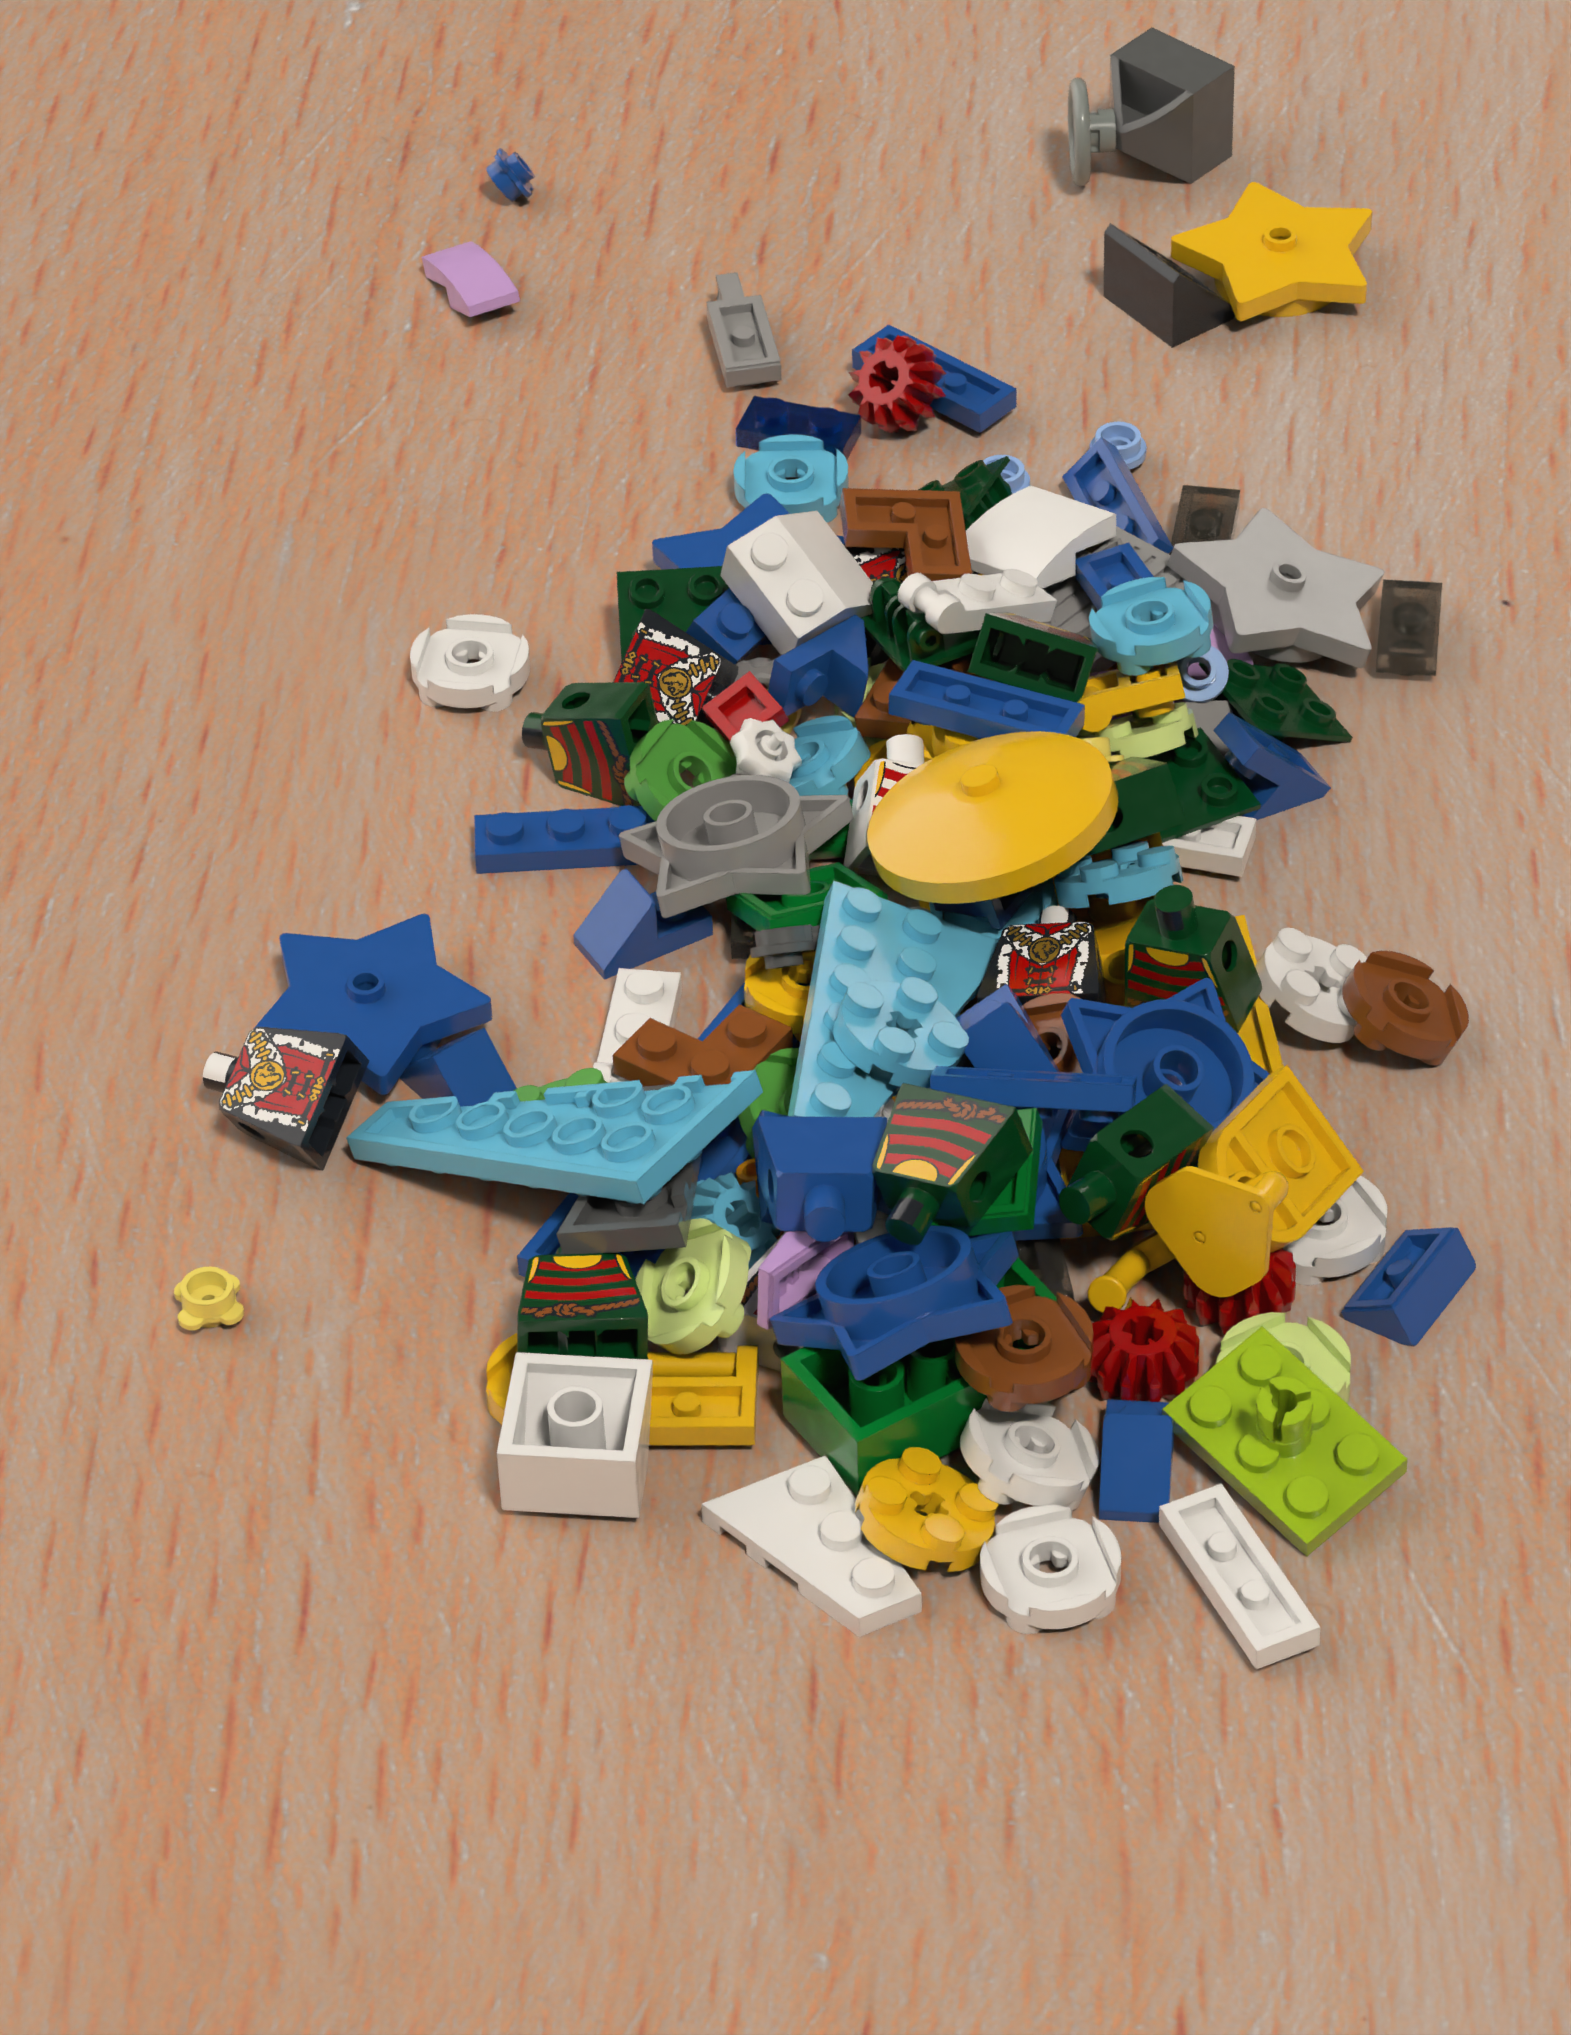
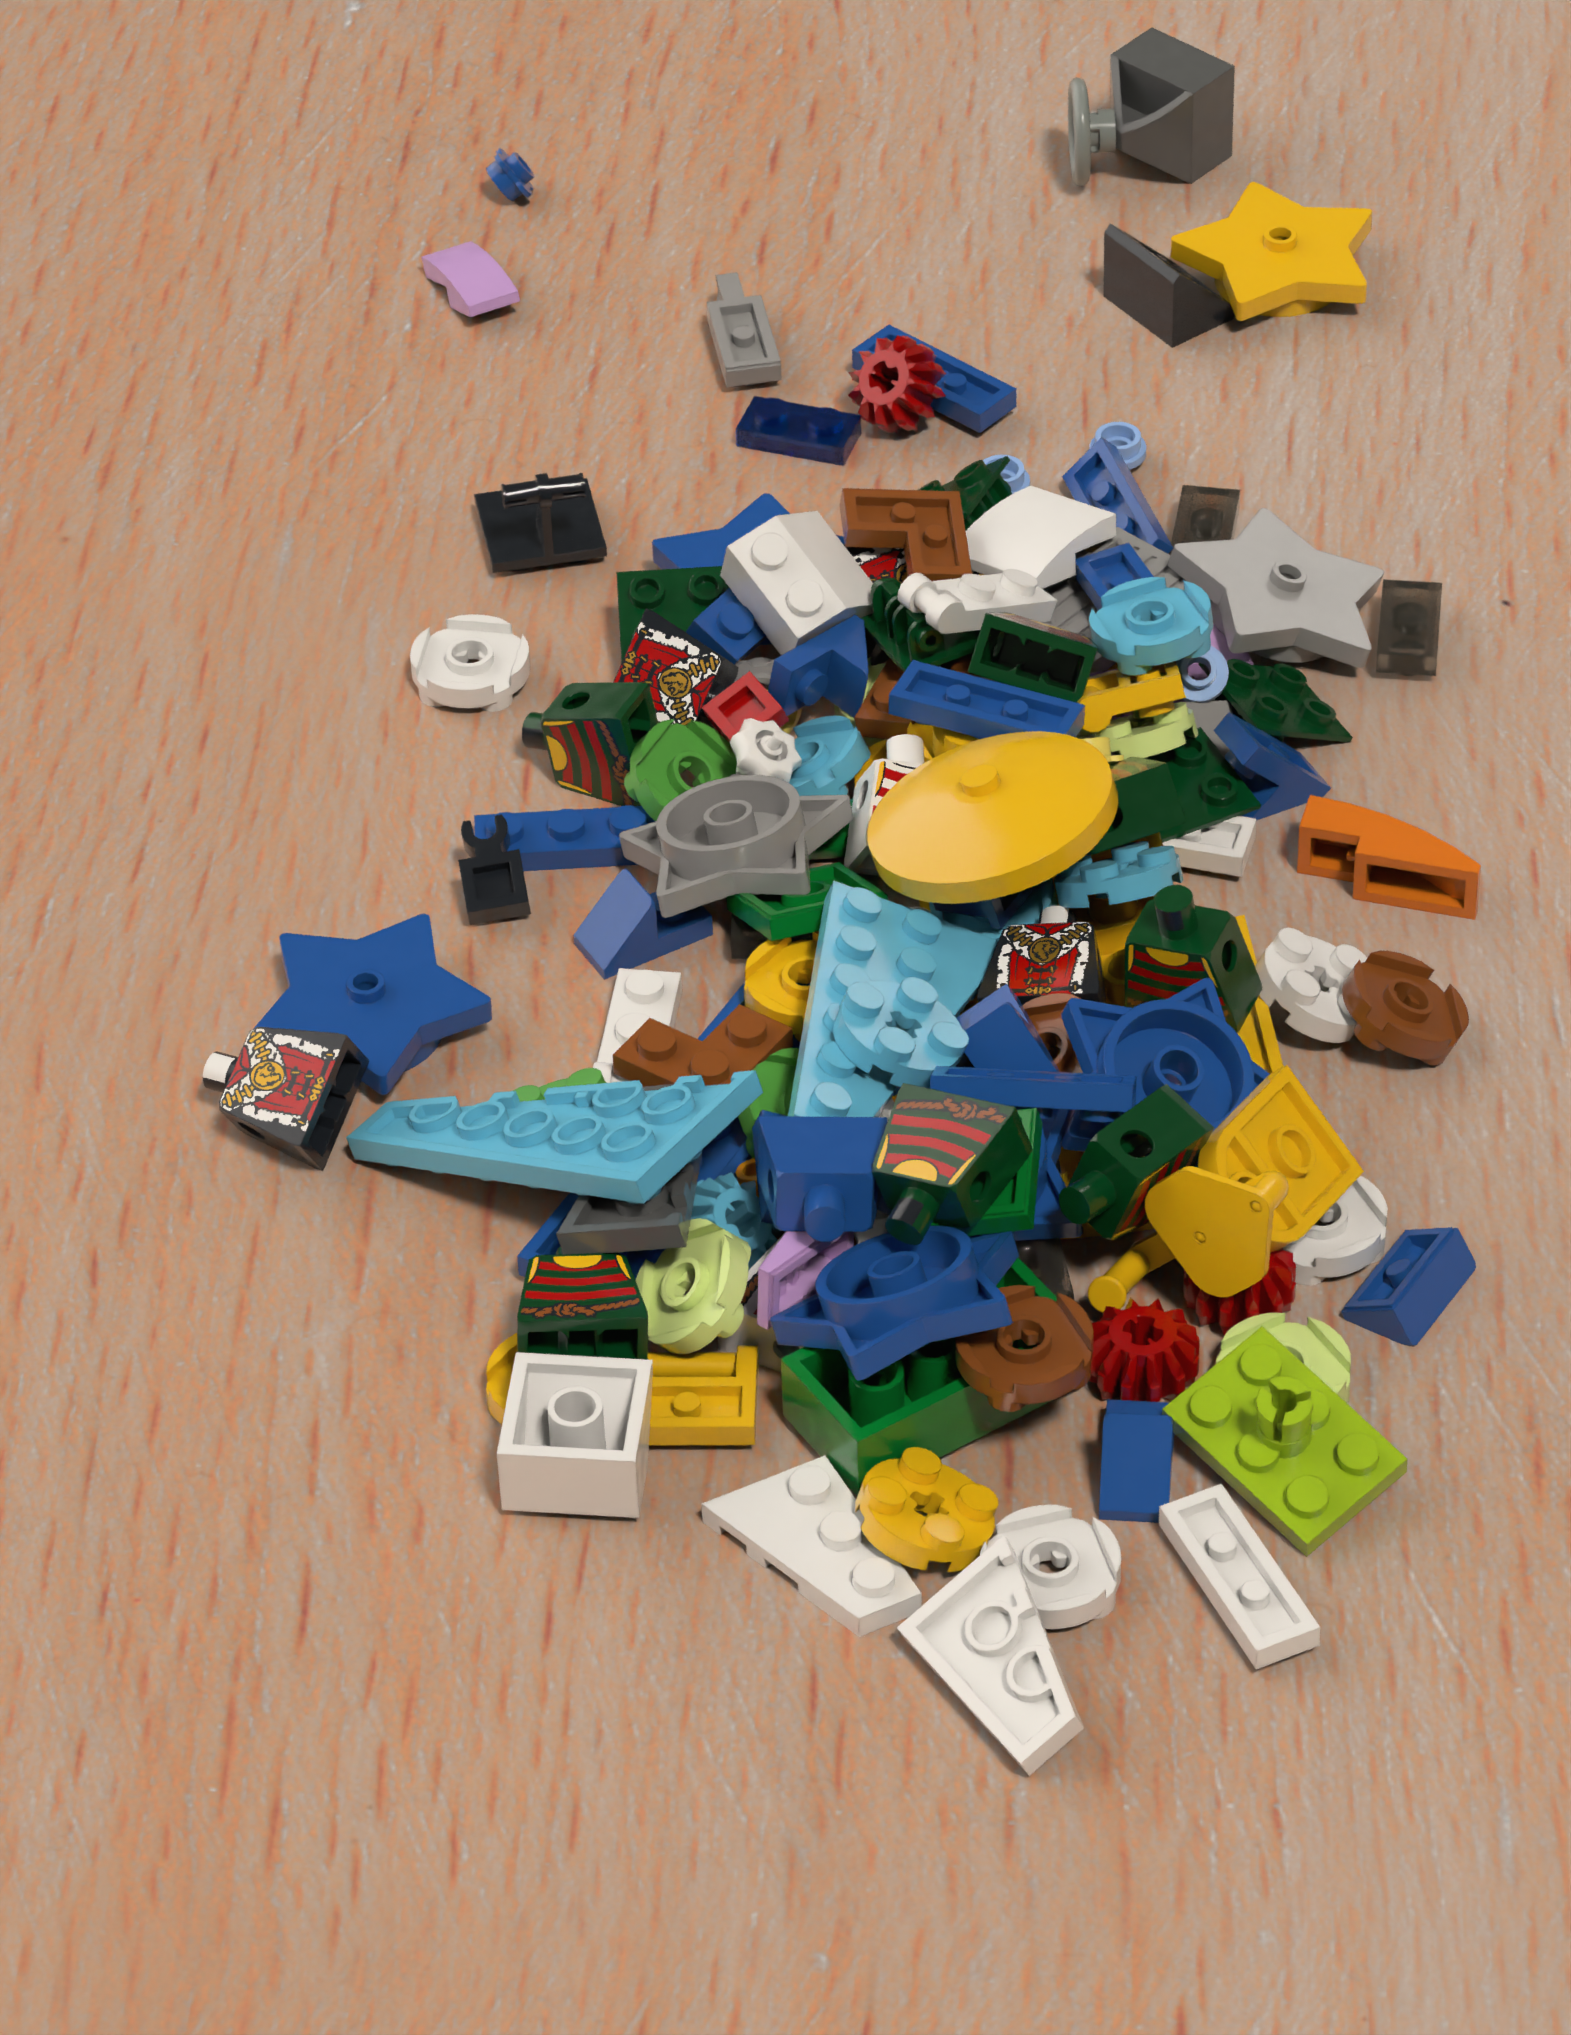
(208, 1299): light yellow plate -> none
(462, 1069): blue slope -> none
(492, 876): none -> black plate
(540, 523): none -> black plate
(785, 945): dark grey plate -> none
(801, 456): medium azure plate -> none
(997, 1657): none -> white wing
(1029, 1456): white plate -> none
(1386, 859): none -> orange slope

